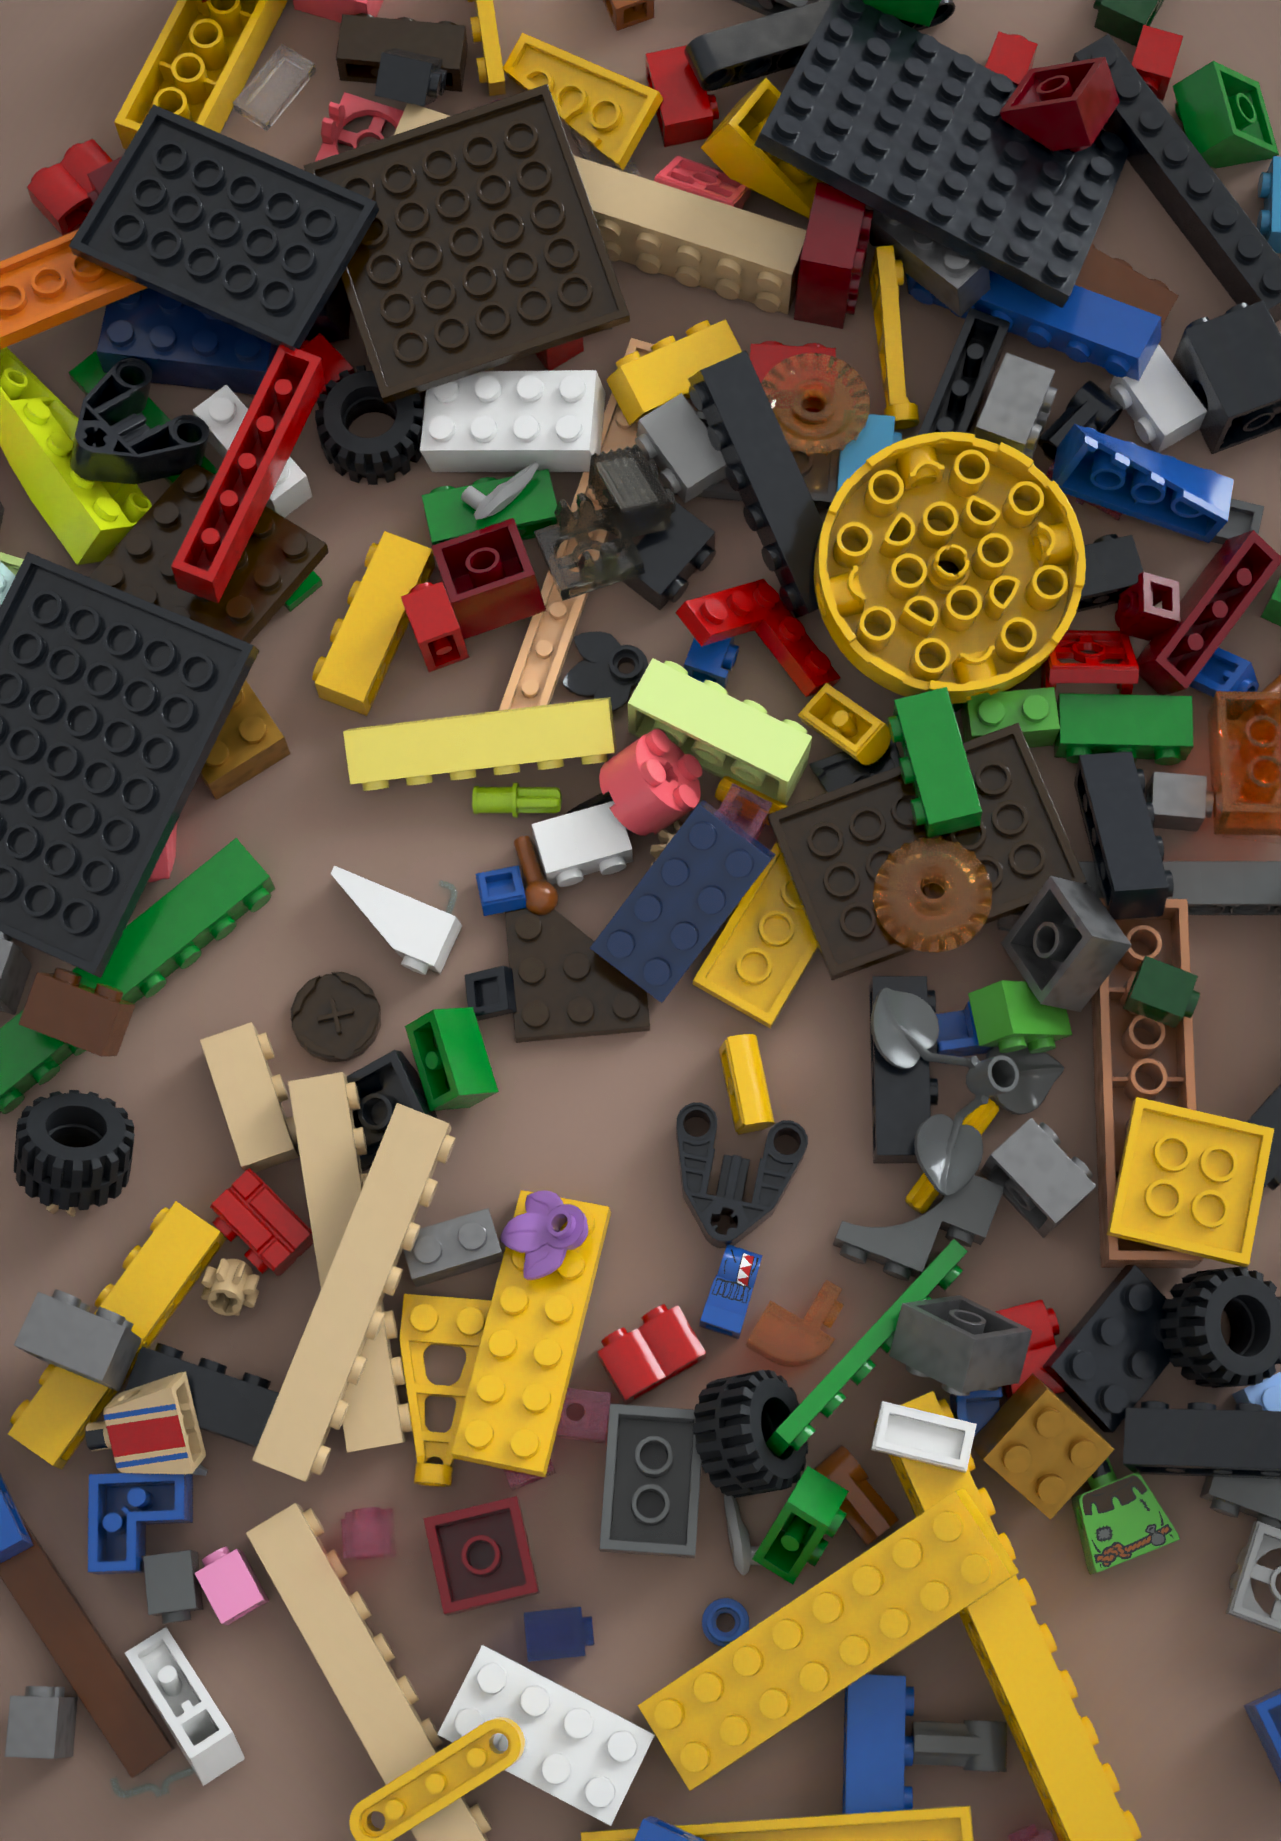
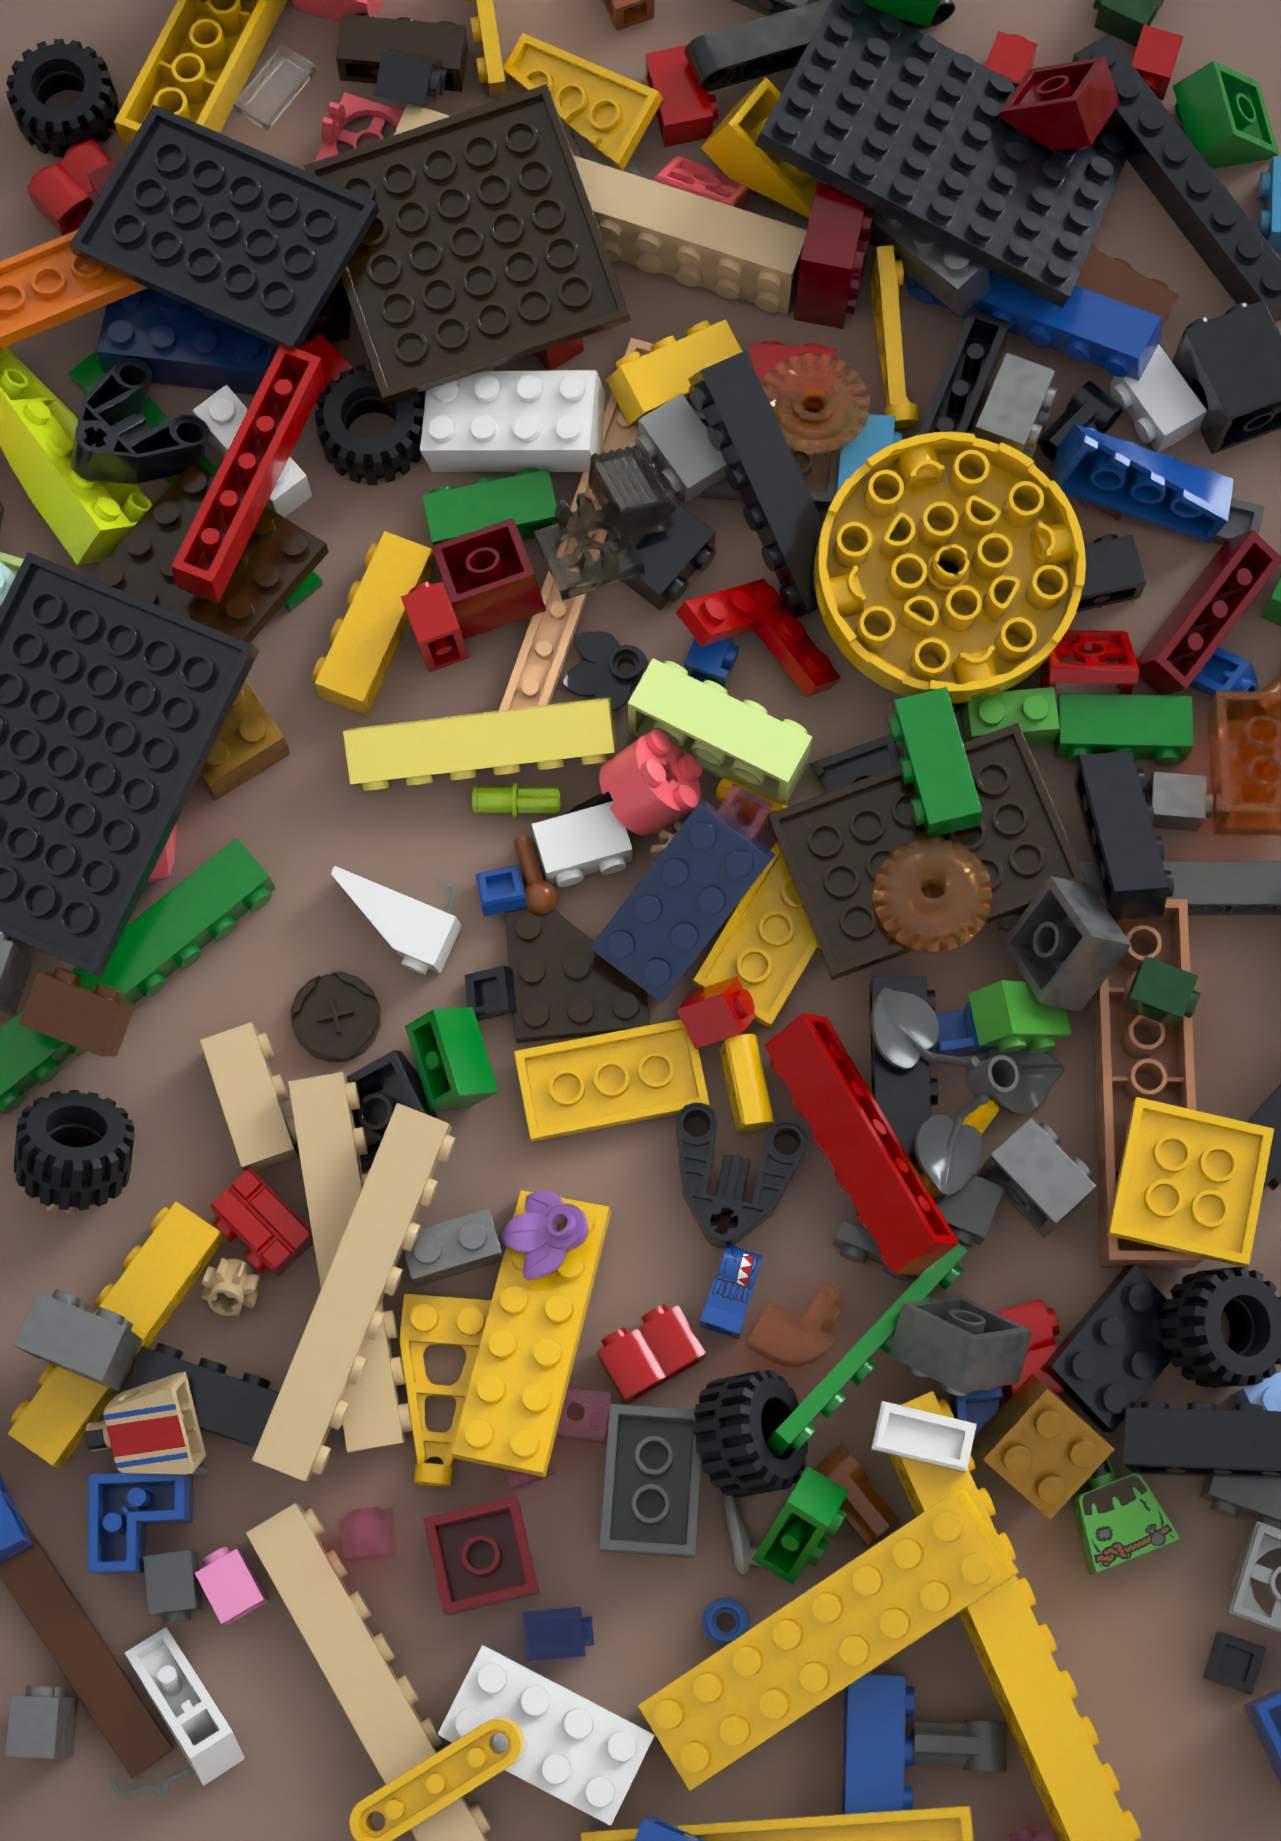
(60, 69): none -> black tyre
(500, 496): light grey bar -> none
(609, 1079): none -> yellow plate
(717, 1012): none -> red brick
(846, 725): yellow brick -> none
(860, 1145): none -> red brick
(1137, 609): dark red brick -> none
(1234, 1663): none -> black tile

